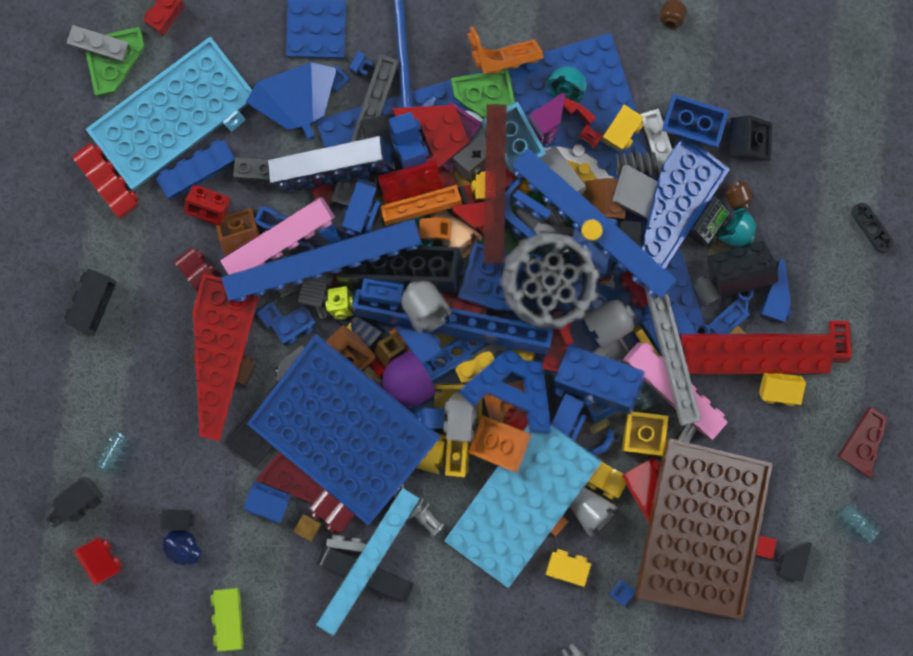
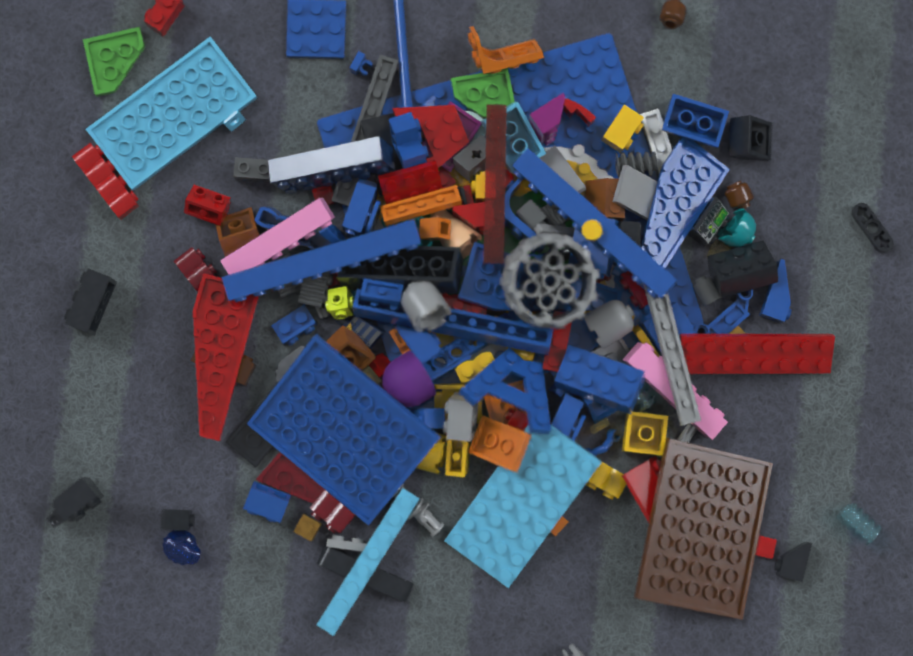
(97, 43): light grey plate -> none
(99, 560): red slope -> none
(112, 451): clear light blue piece -> none
(195, 170): blue brick -> none
(227, 619): lime brick -> none
(269, 315): blue tile -> none
(295, 96): blue panel -> none
(339, 80): blue tile -> none
(389, 349): pearl gold brick -> none
(538, 211): blue plate -> none
(565, 335): red tile -> none
(567, 81): teal cylinder -> none
(568, 568): yellow brick -> none
(592, 510): light grey cone -> none
(593, 142): red bush -> none
(622, 593): blue tile -> none
(782, 388): yellow brick -> none
(846, 355): red slope -> none
(864, 441): dark red wing -> none

